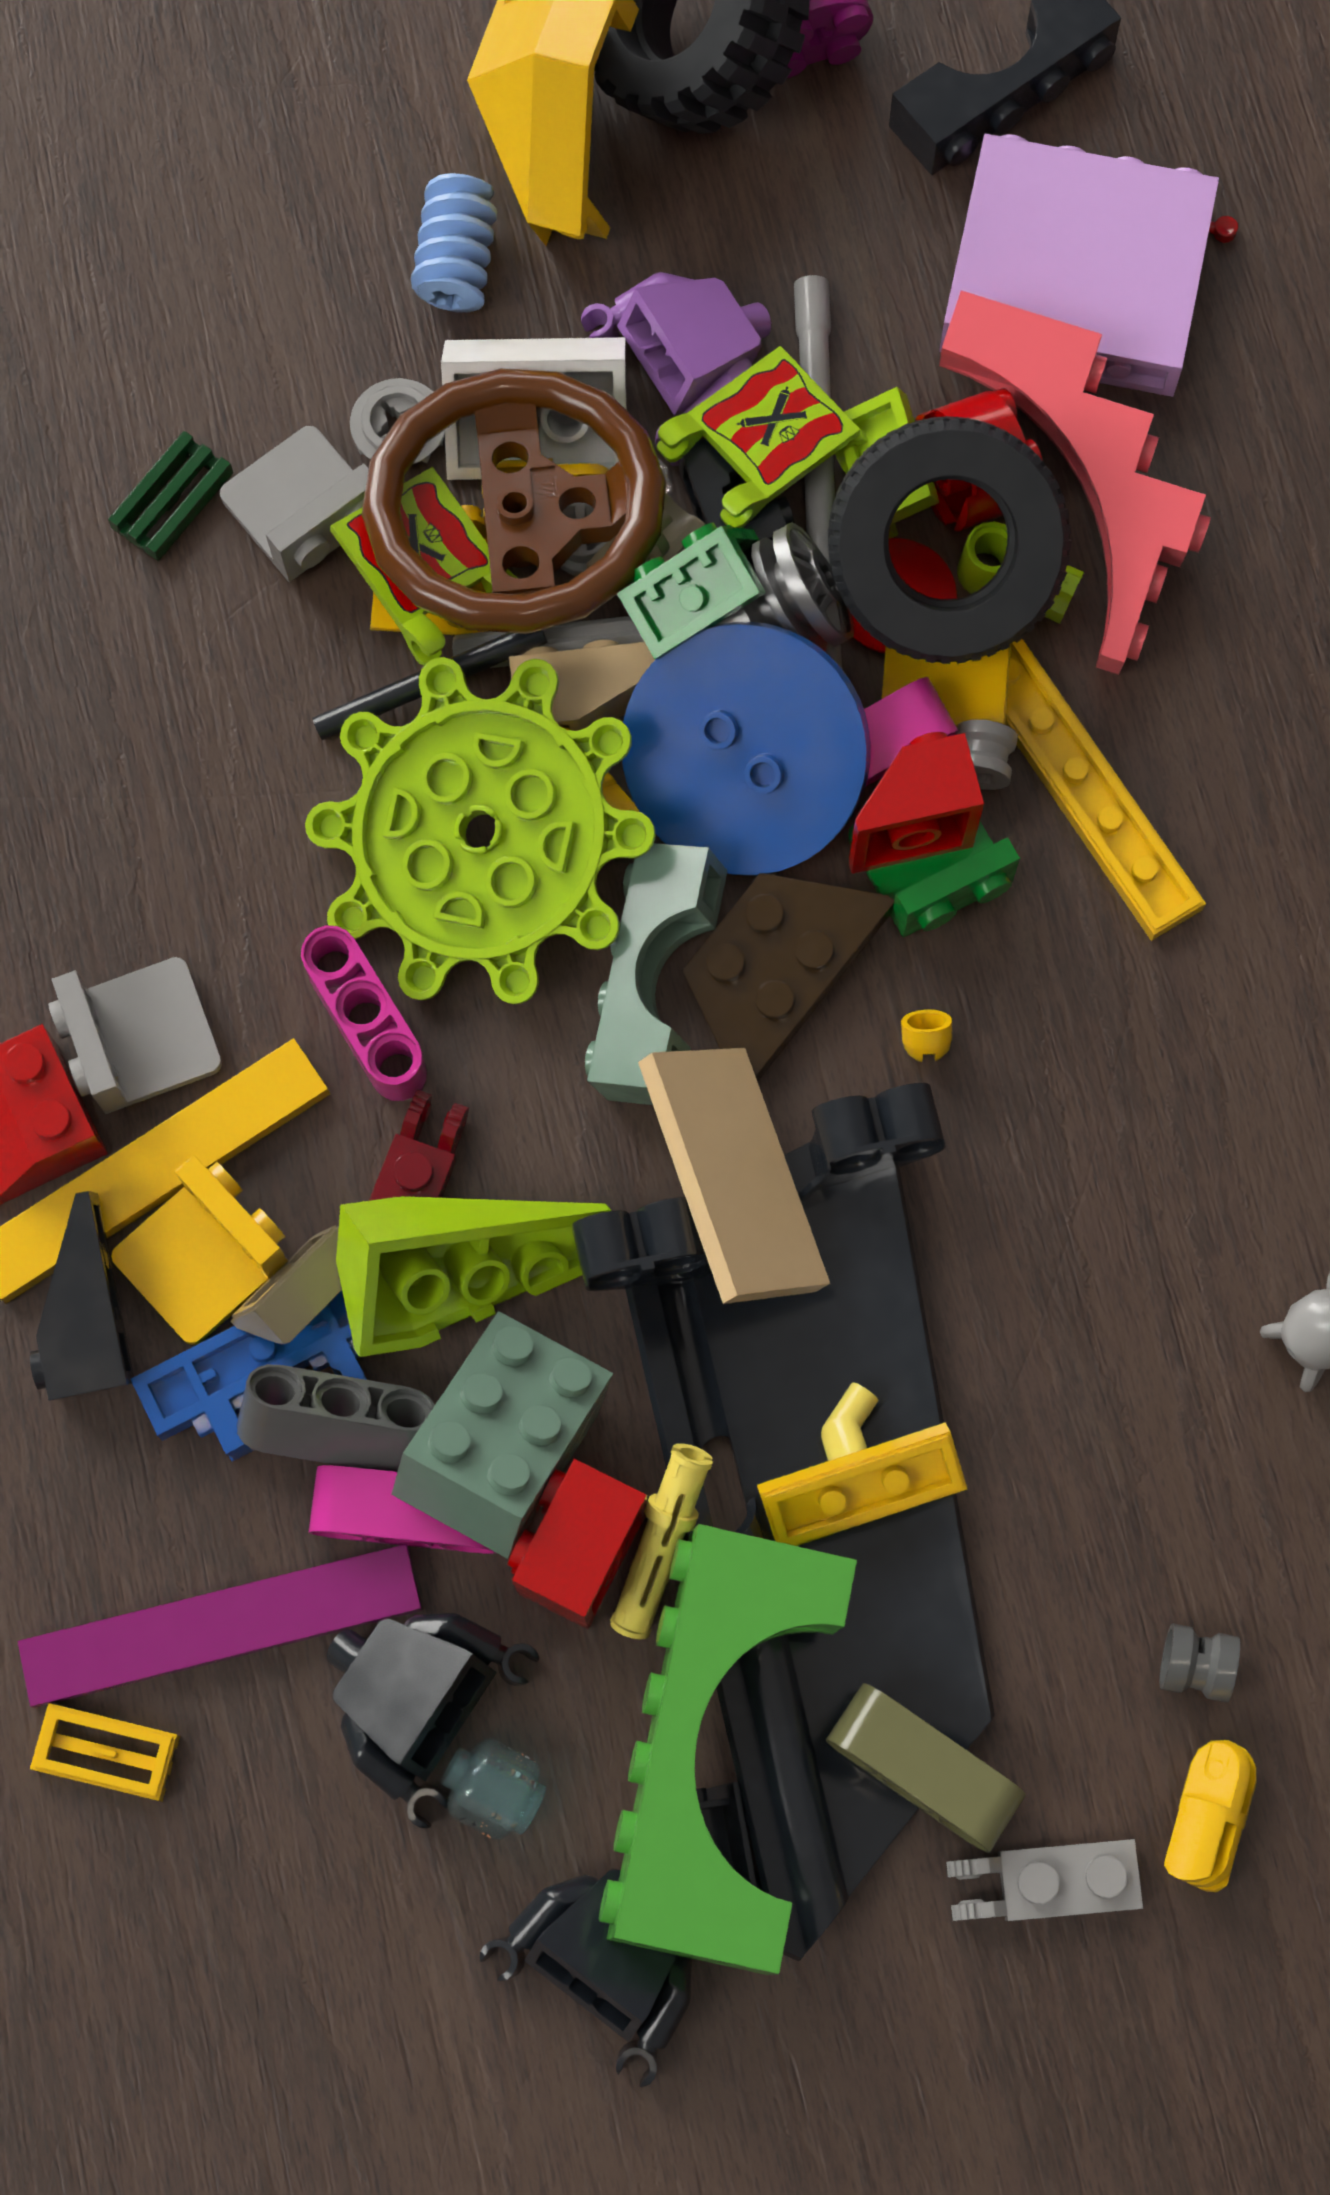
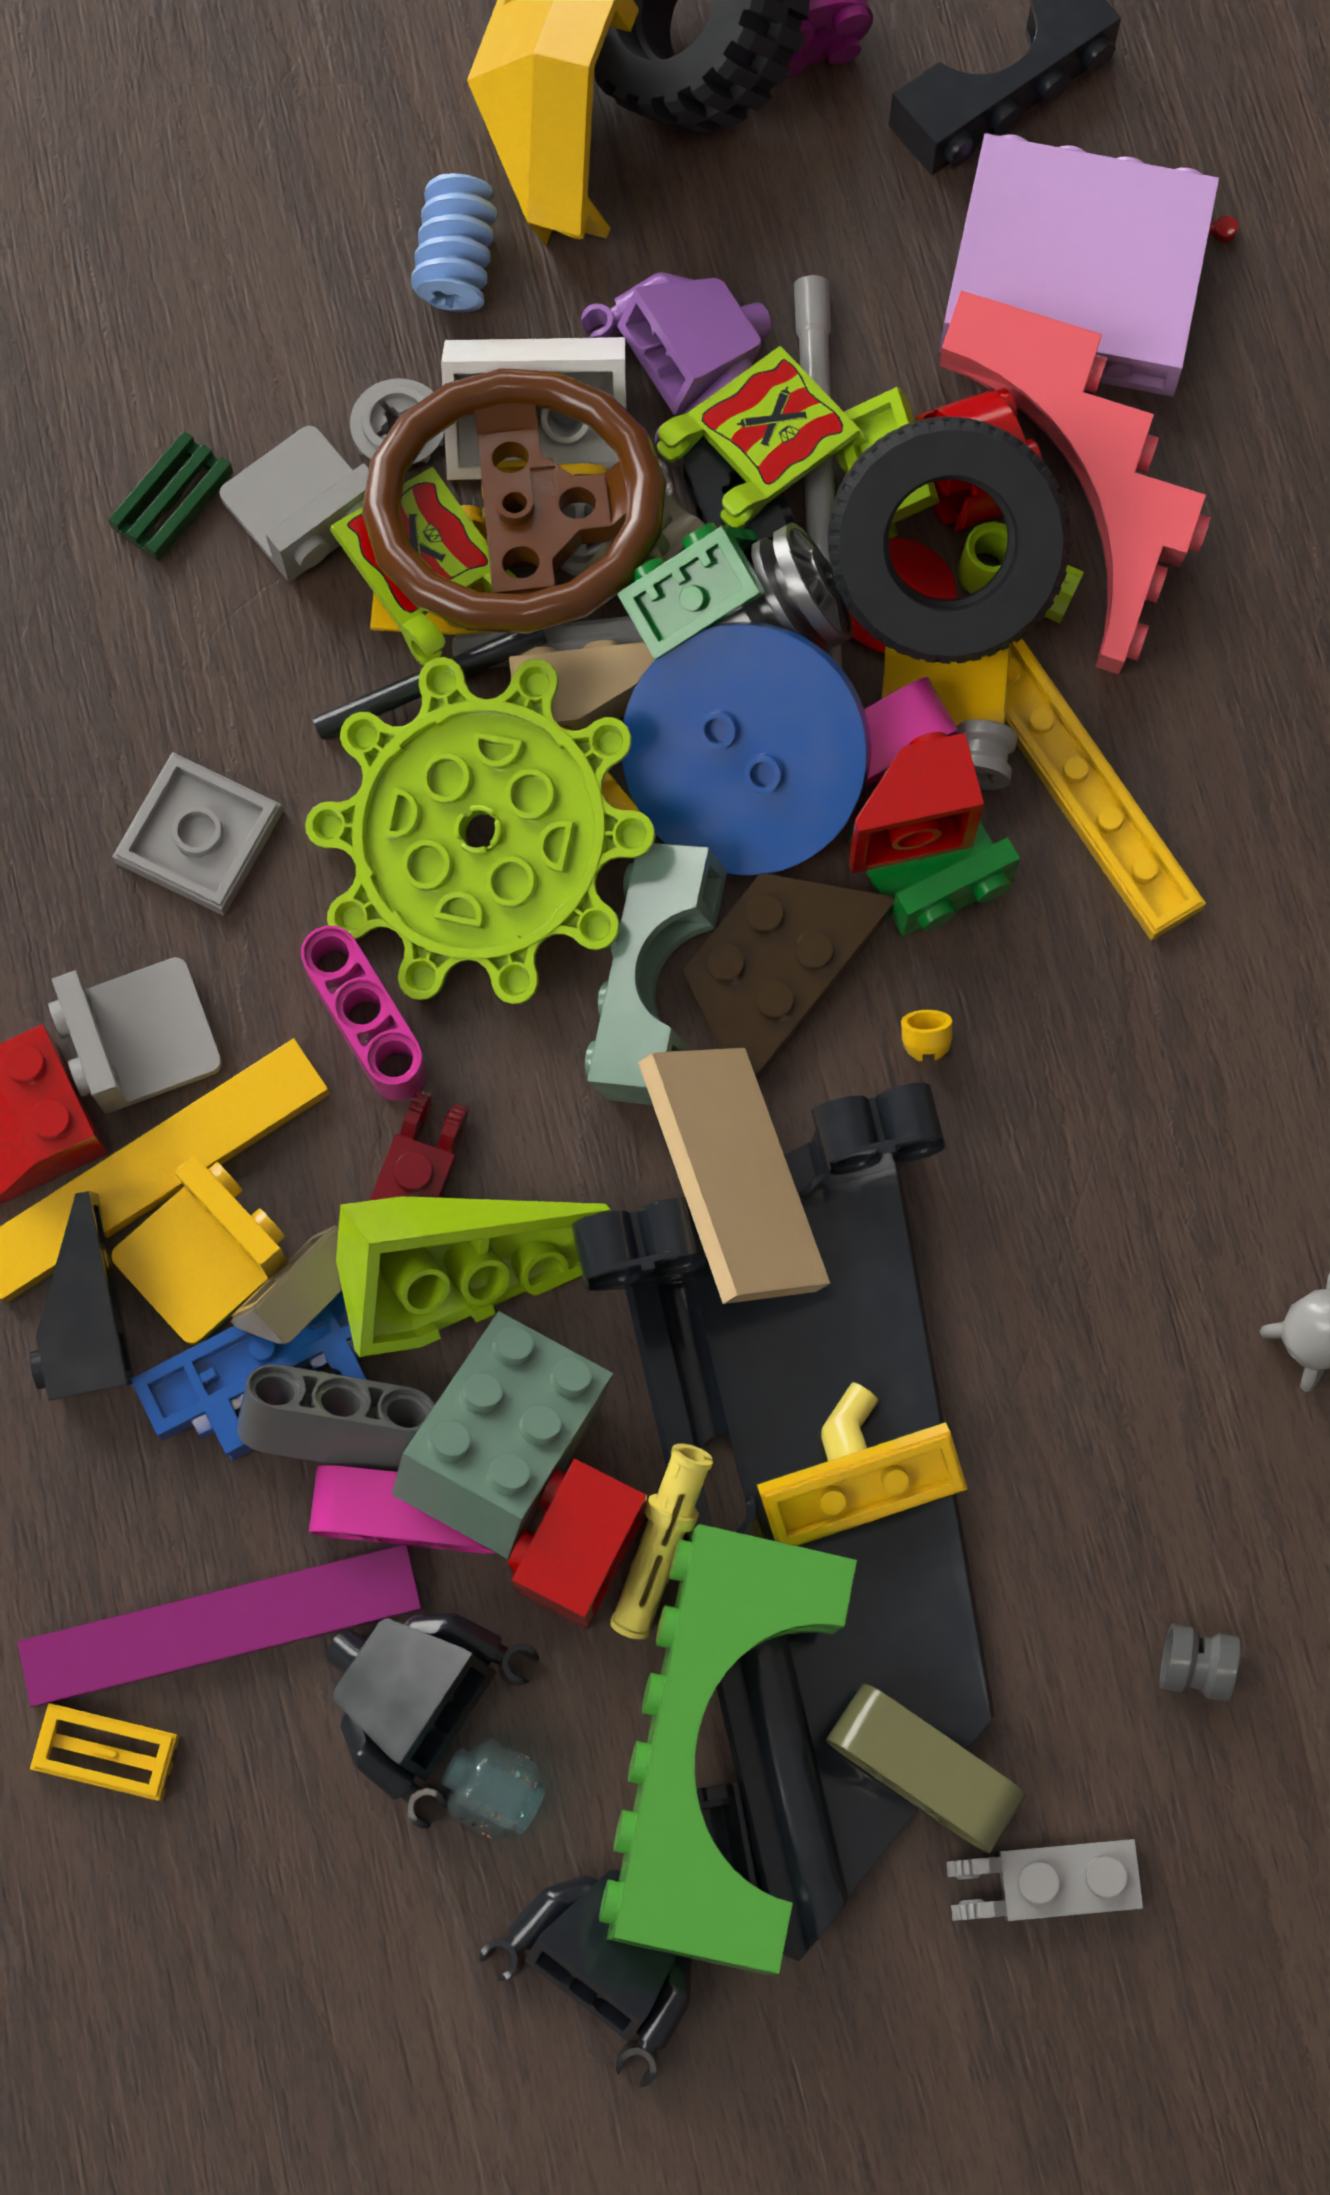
(198, 834): none -> light grey tile
(1211, 1815): yellow arm -> none

